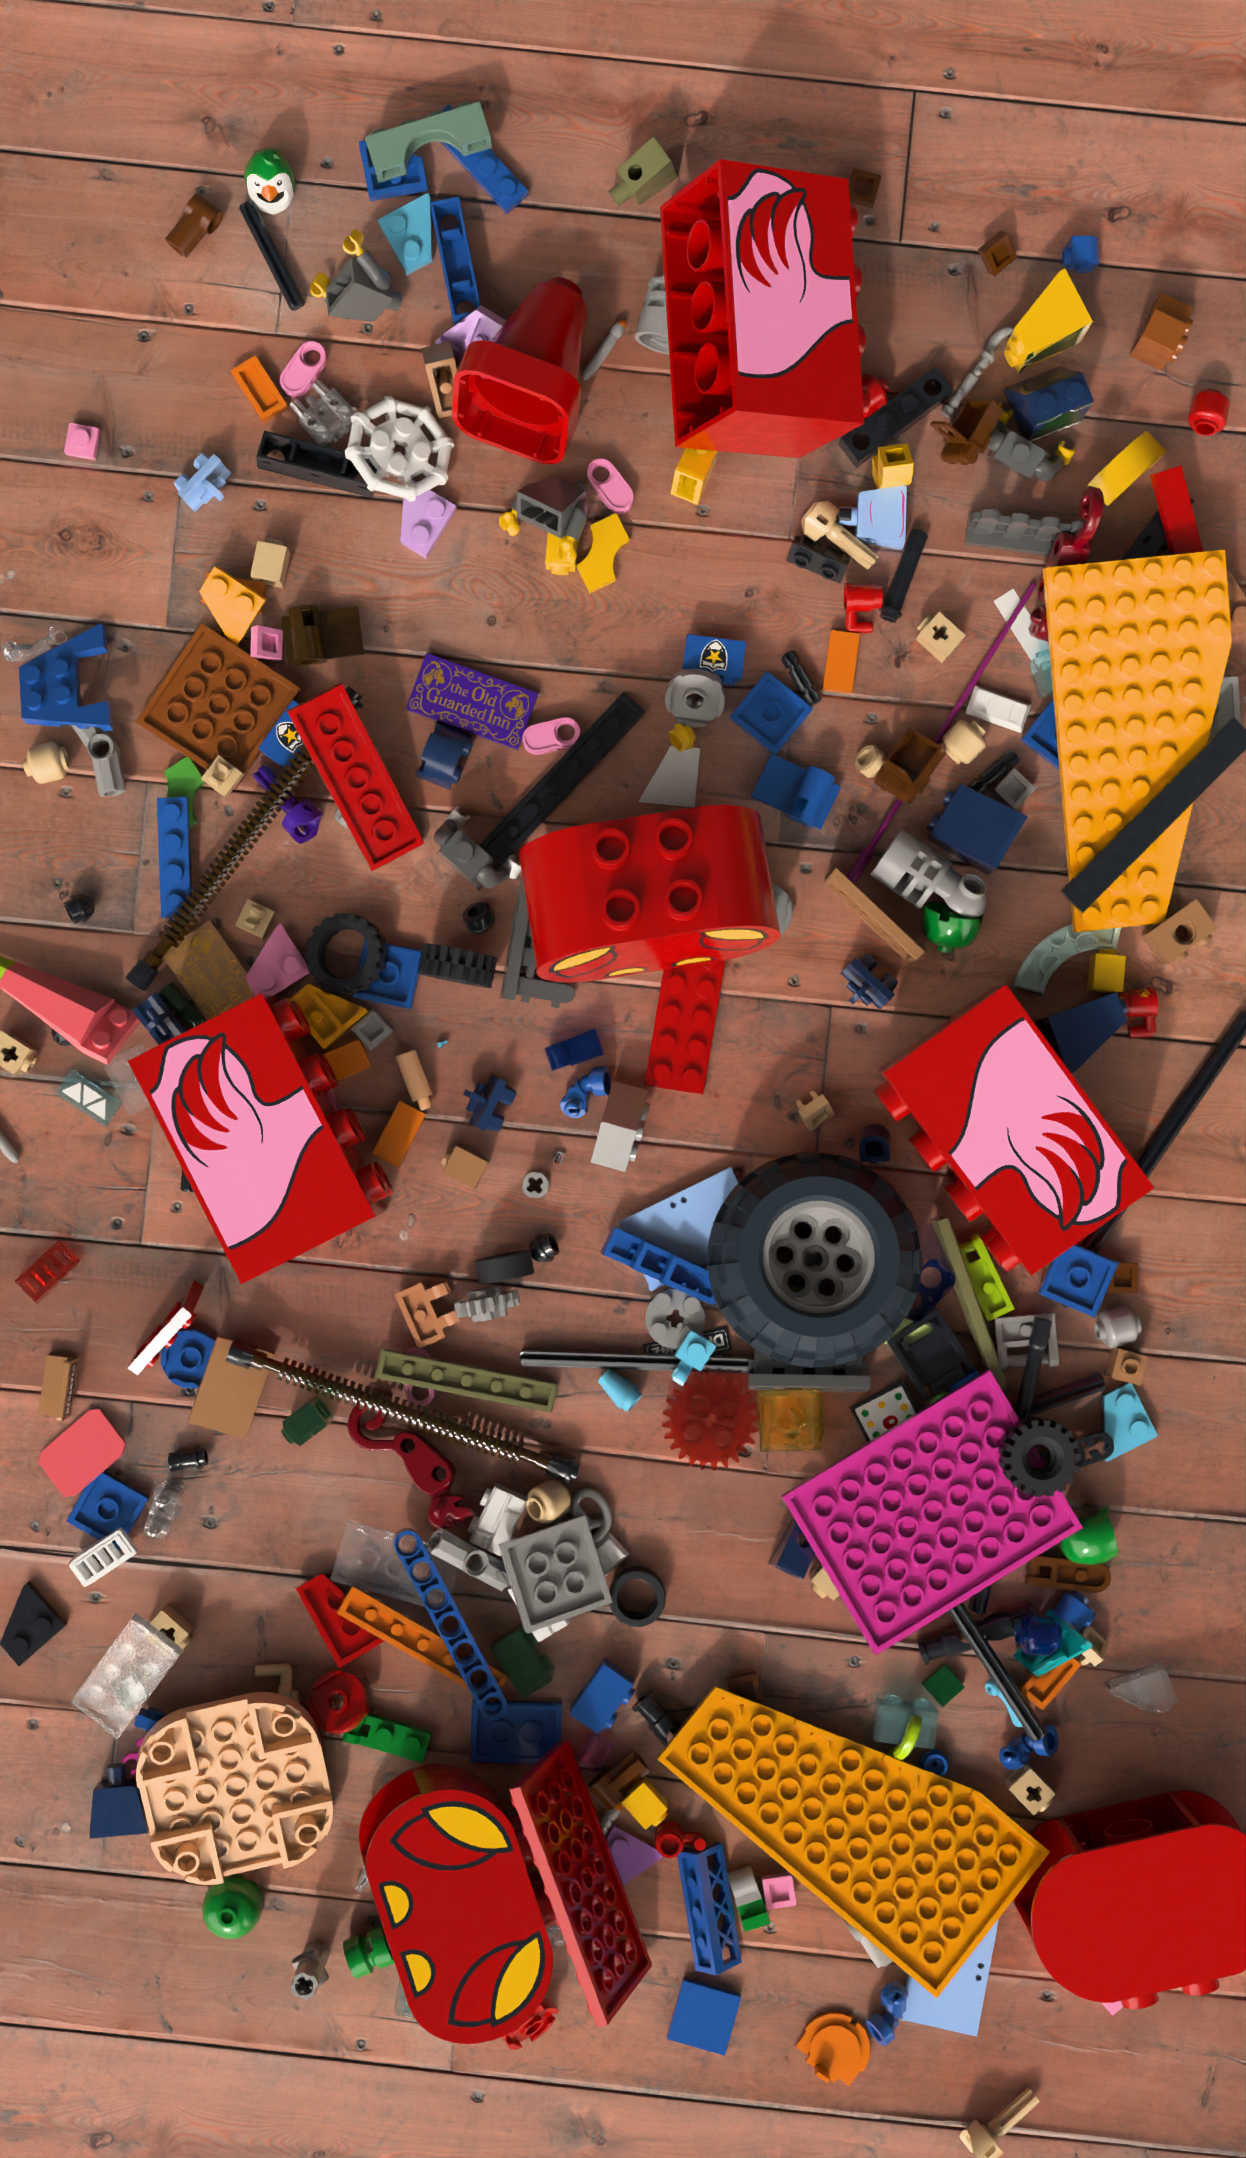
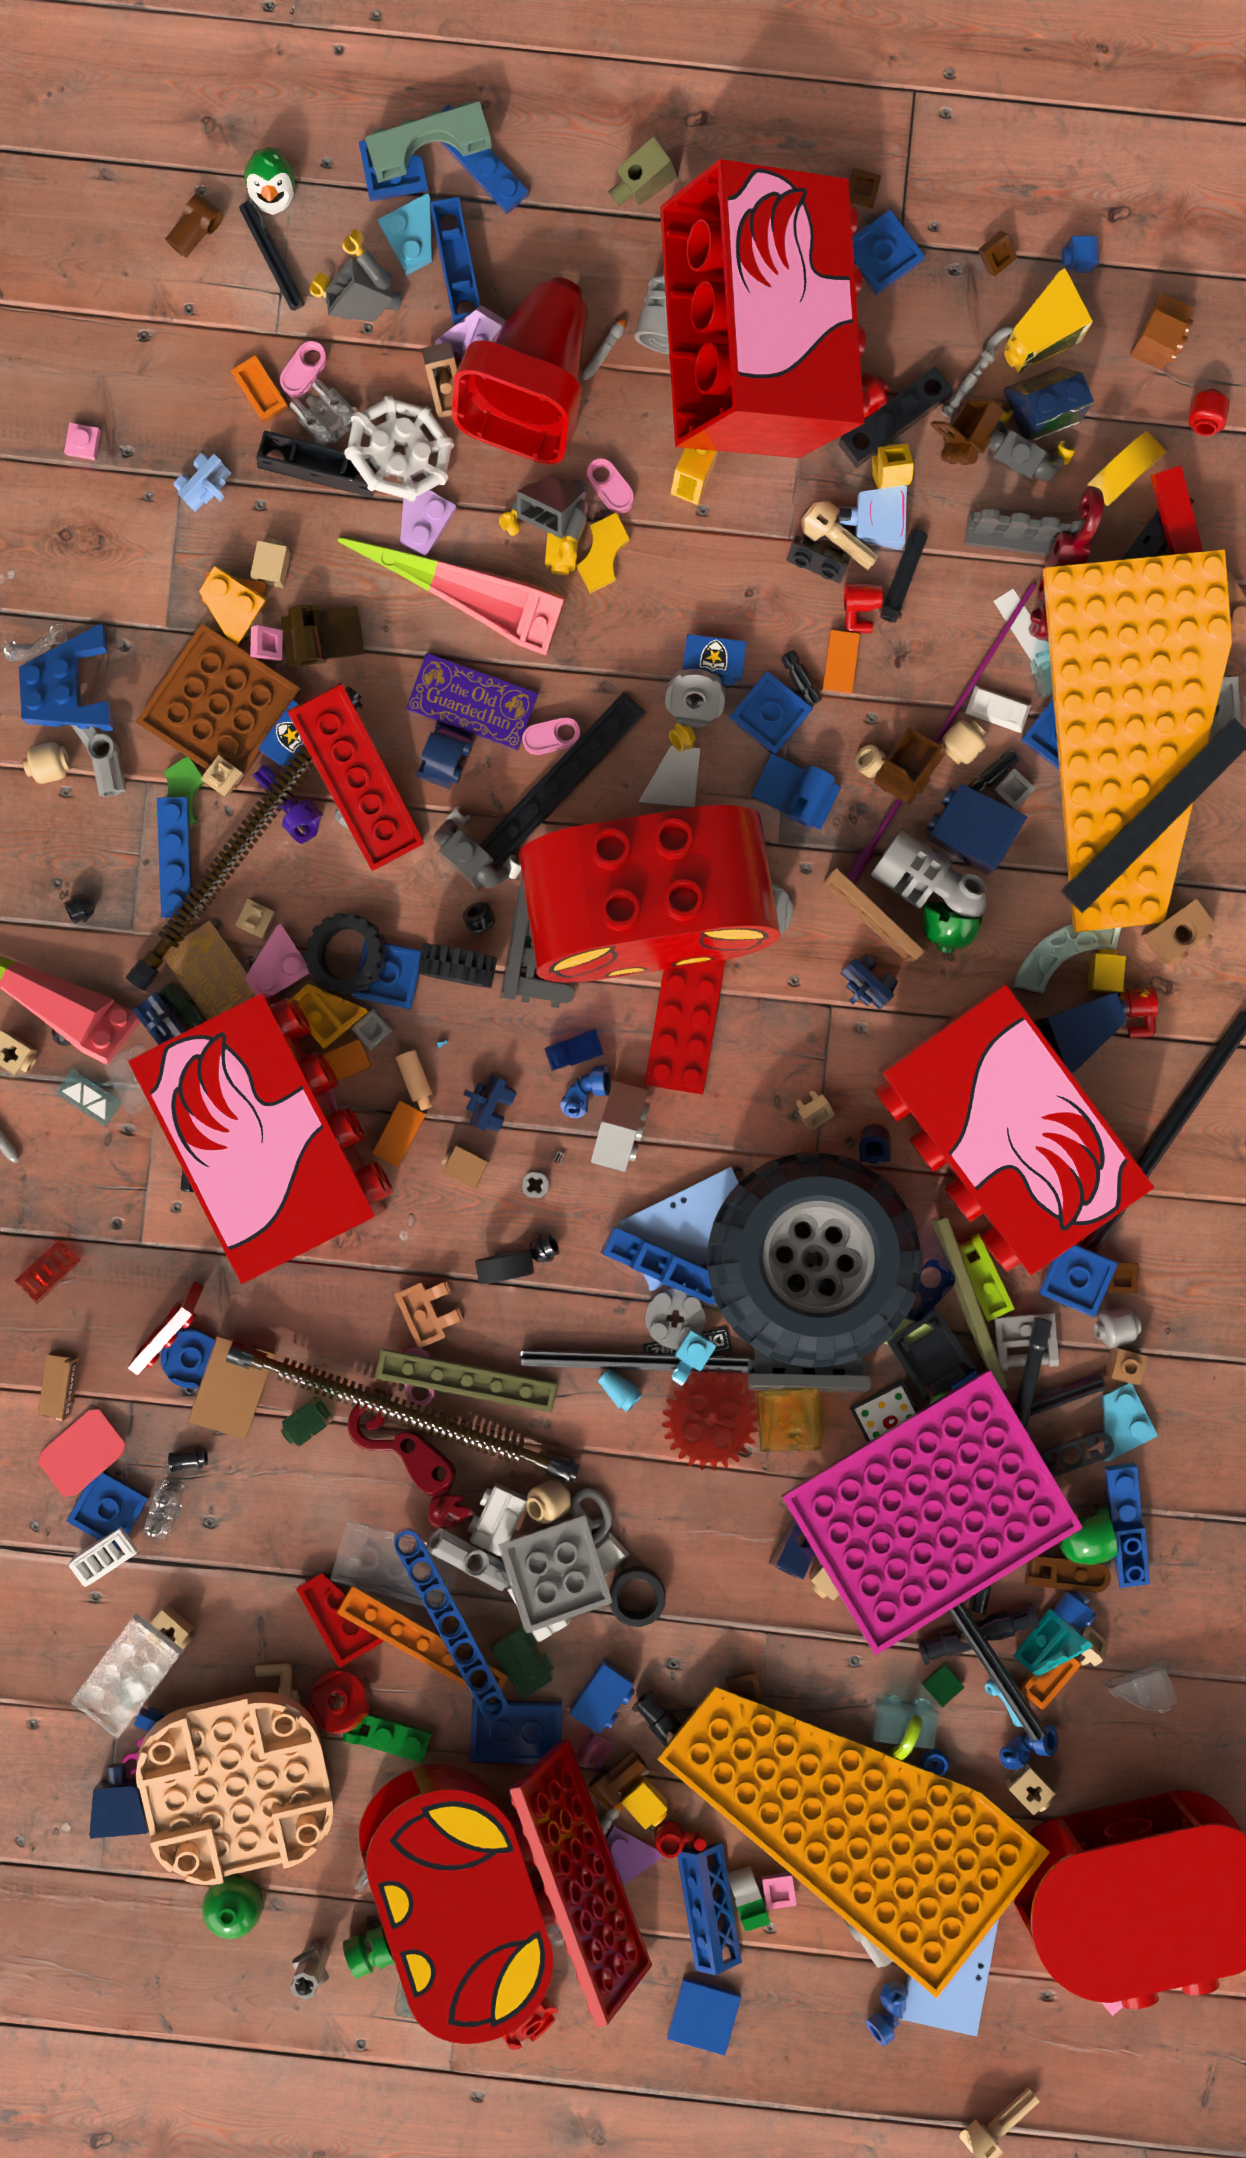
(30, 1625): black wing -> none
(487, 1303): light grey gear -> none
(504, 604): none -> coral plate
(835, 2046): orange piece -> none
(885, 252): none -> blue tile
(943, 646): tan brick -> none
(1038, 1635): clear blue head -> none
(1061, 1462): black tyre -> none
(1126, 1518): none -> blue slope

